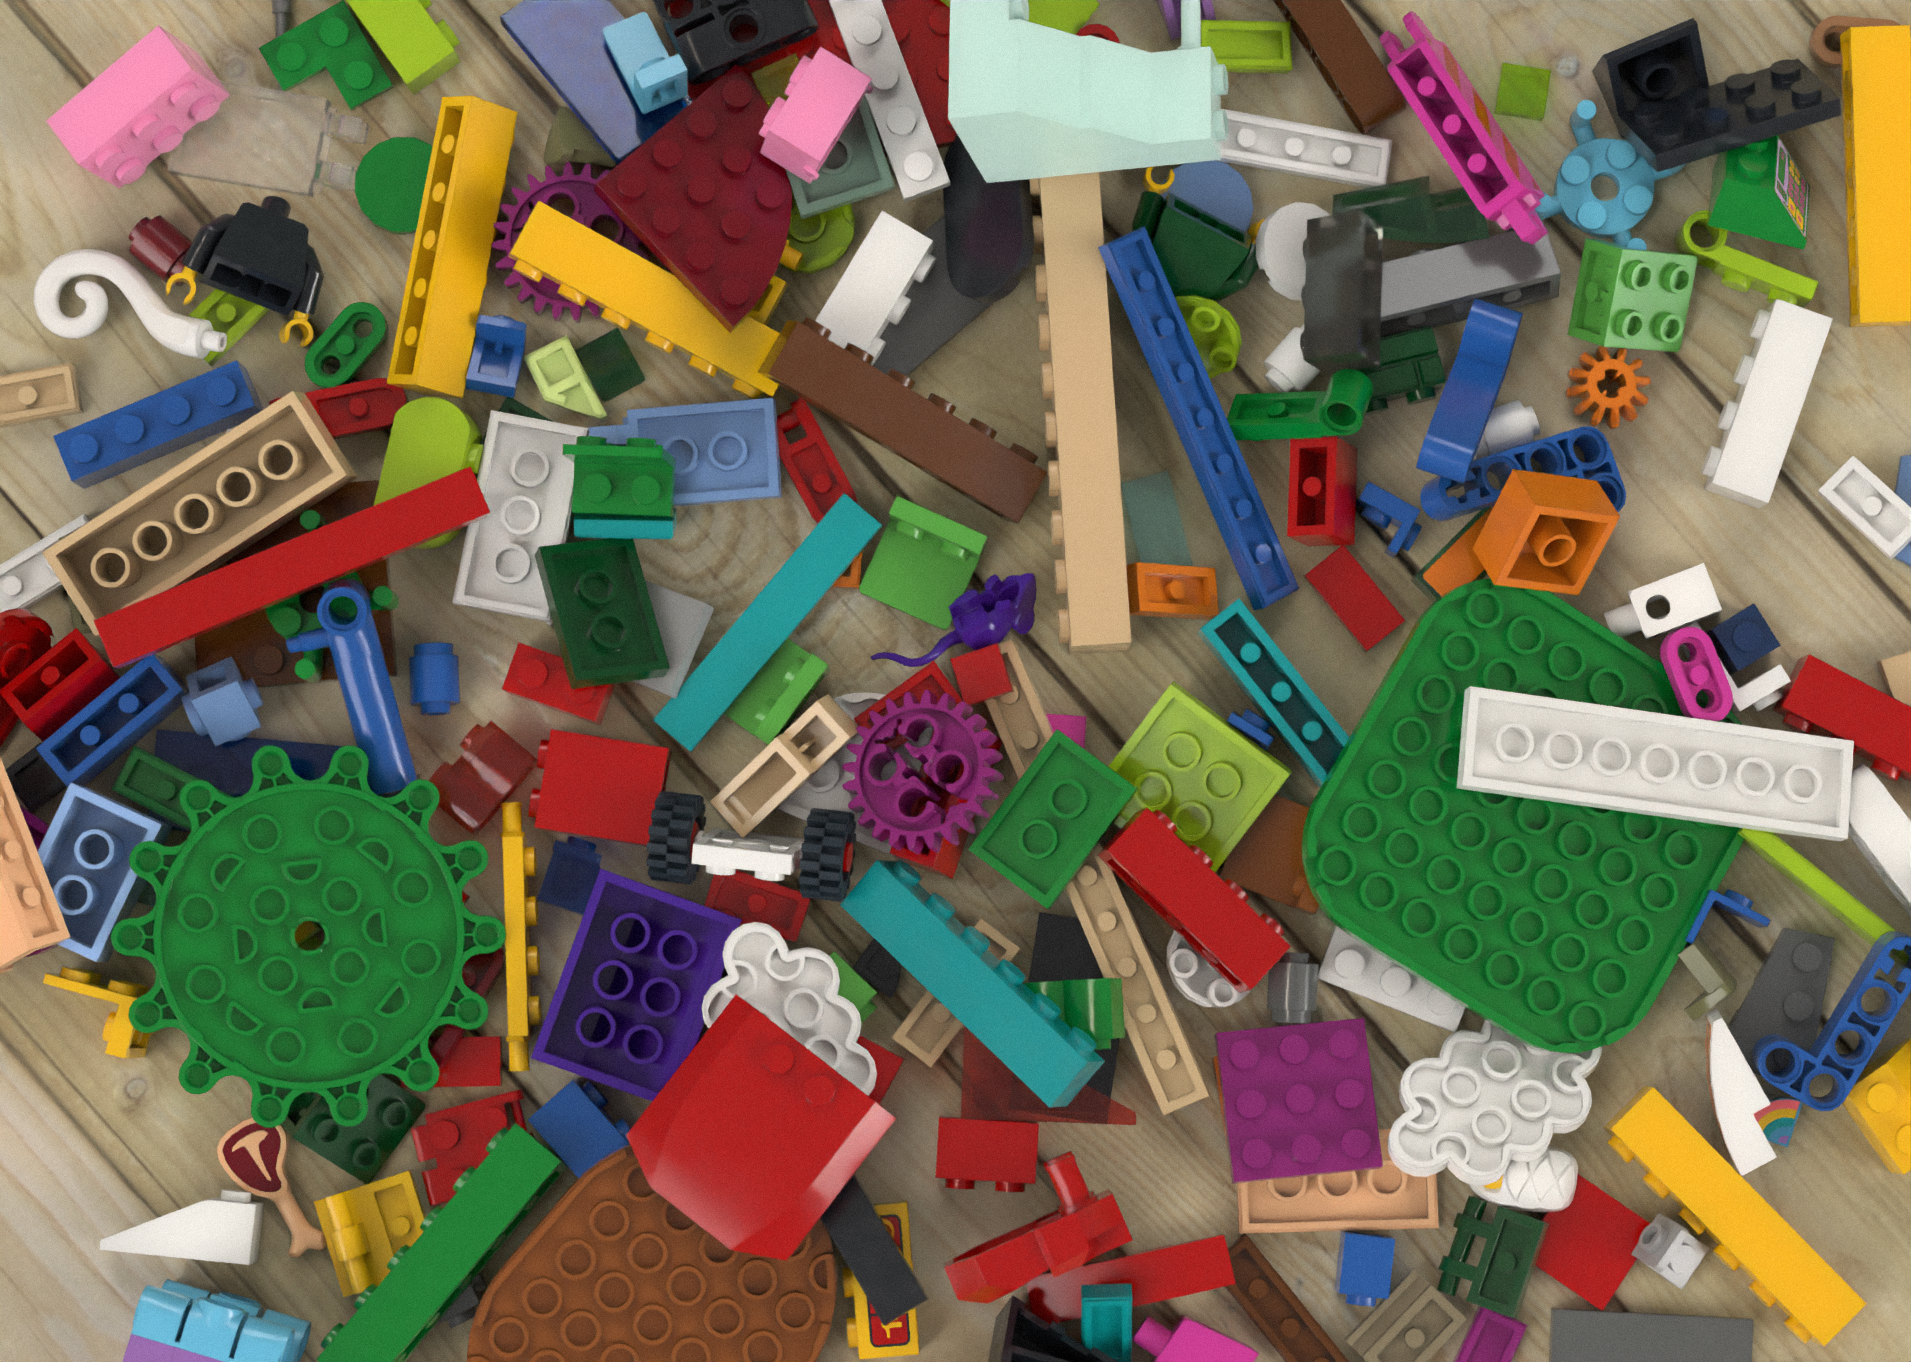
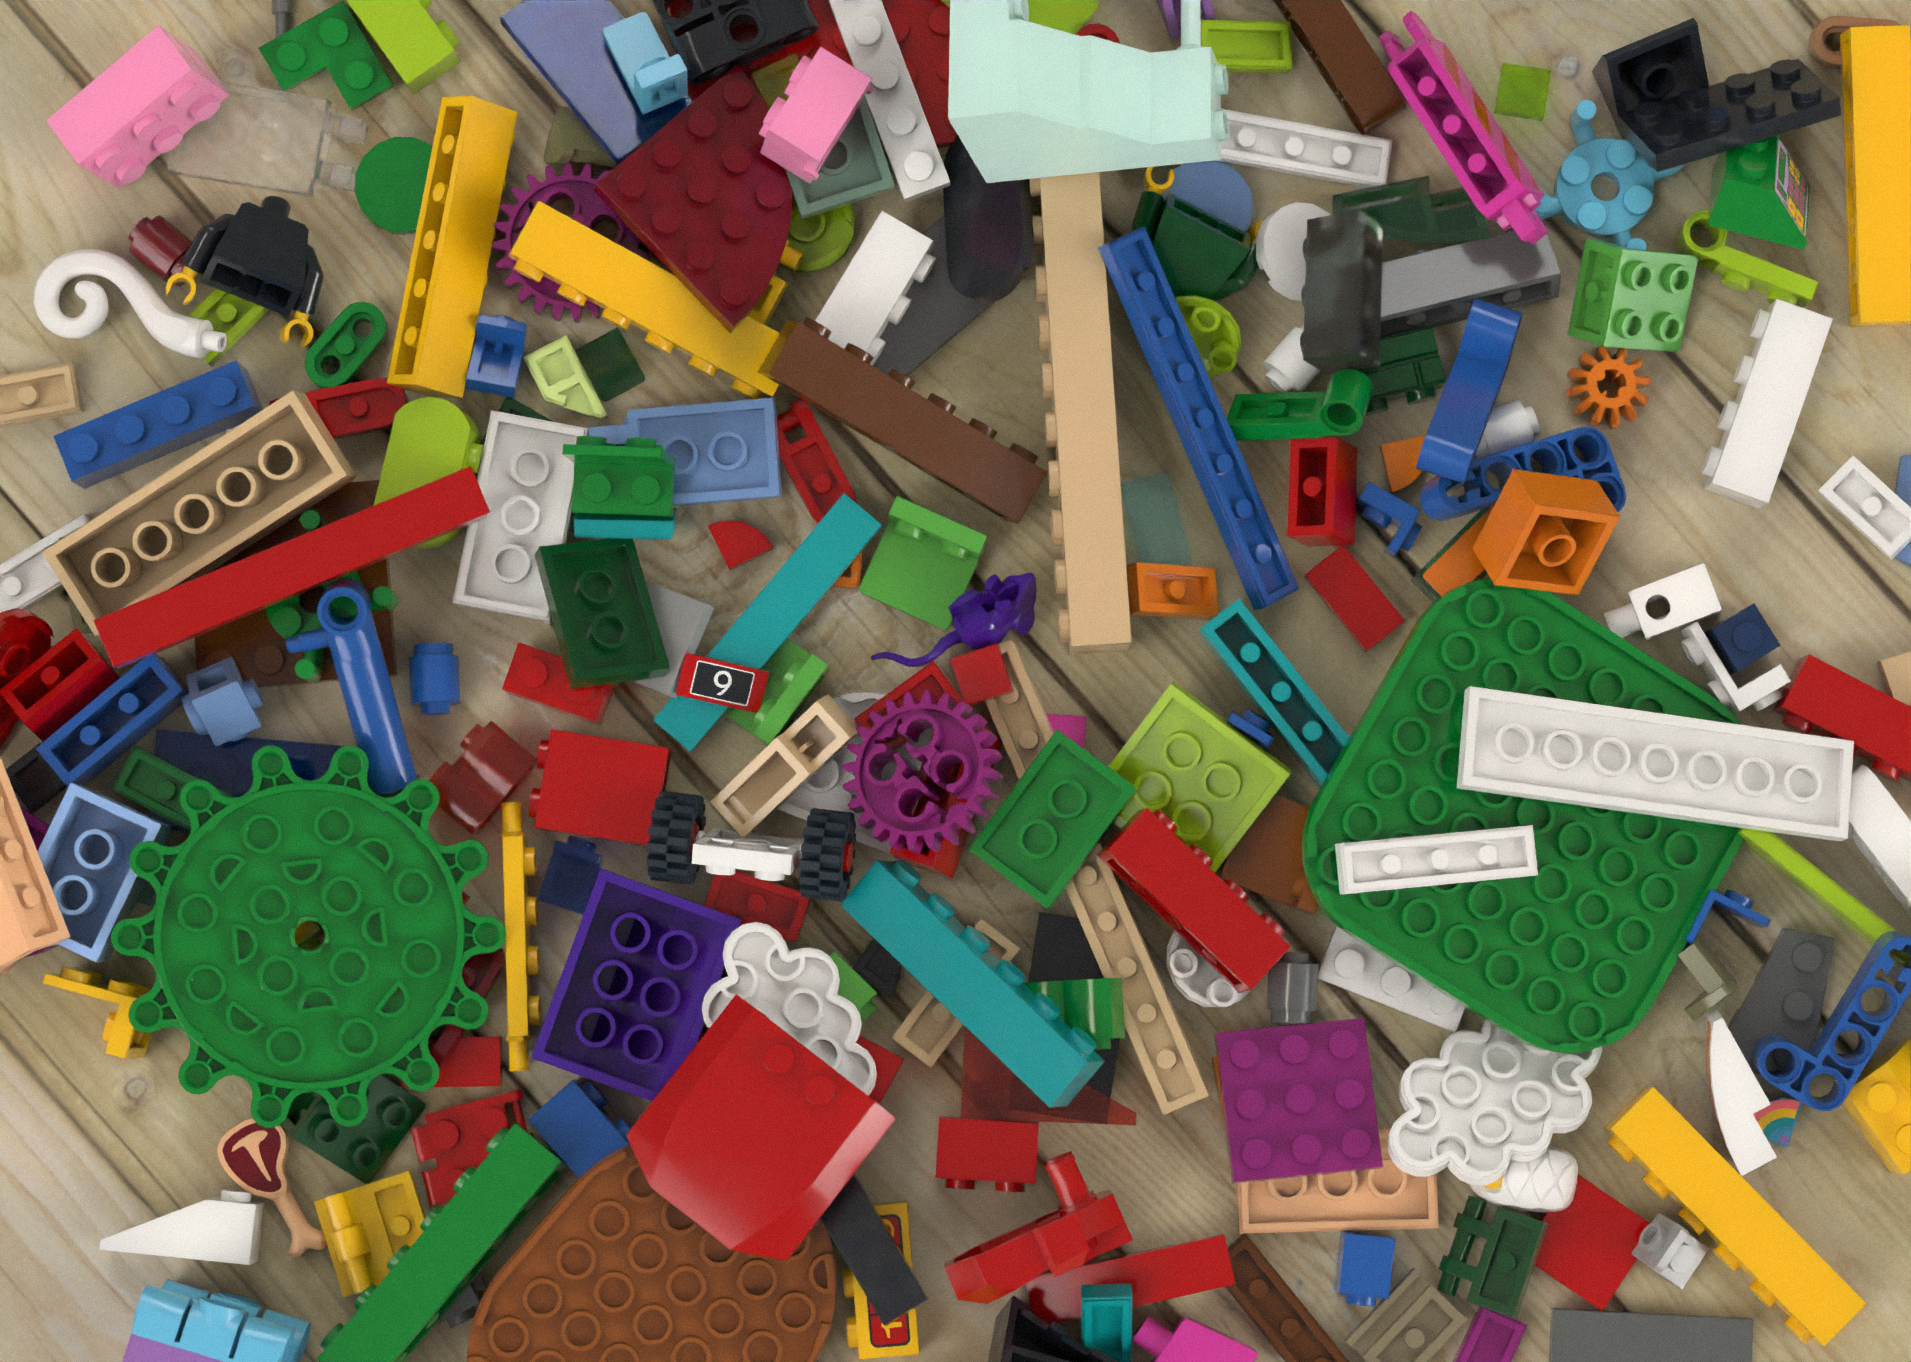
(722, 683): none -> sticker
(739, 542): none -> red tile
(1401, 461): none -> orange tile
(1436, 859): none -> white tile
(1700, 672): dark pink plate -> none

